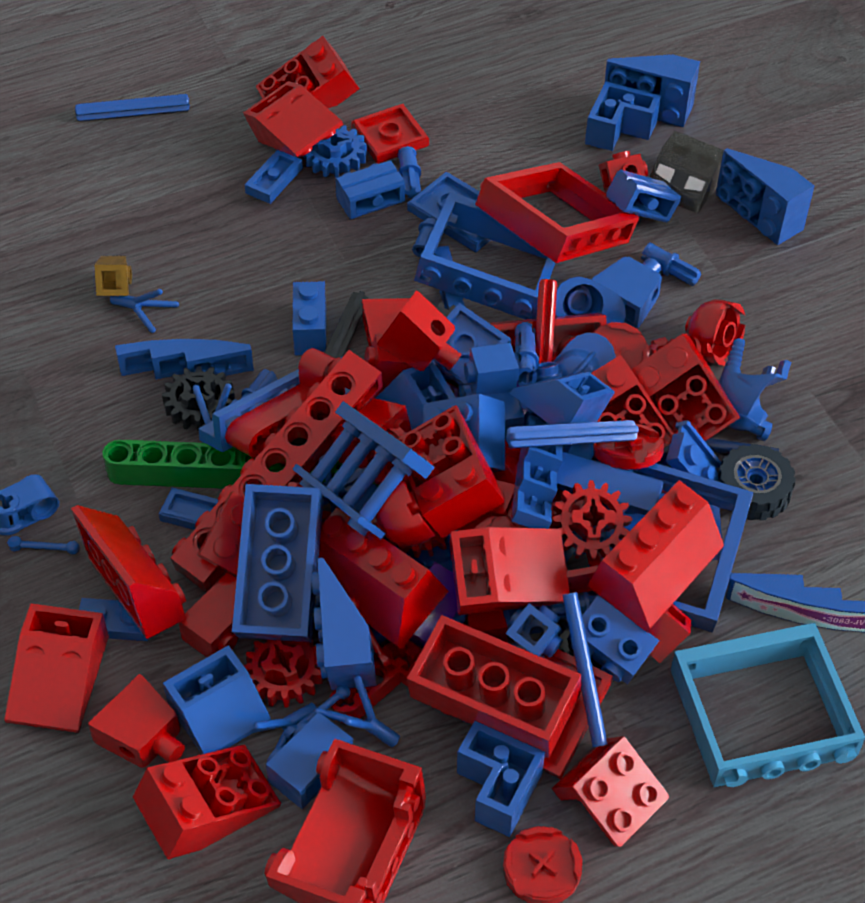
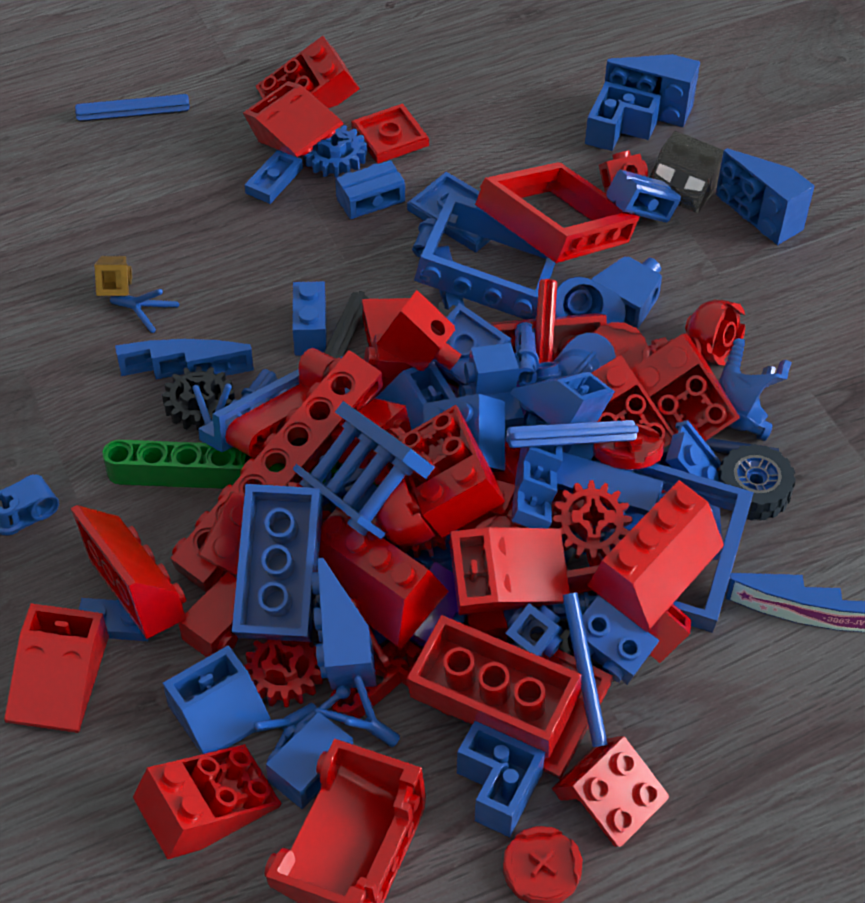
(15, 544): blue hinge -> none
(138, 725): red torso -> none
(185, 508): blue tile -> none
(409, 171): blue axle -> none
(672, 264): blue axle -> none
(755, 651): dark azure window -> none

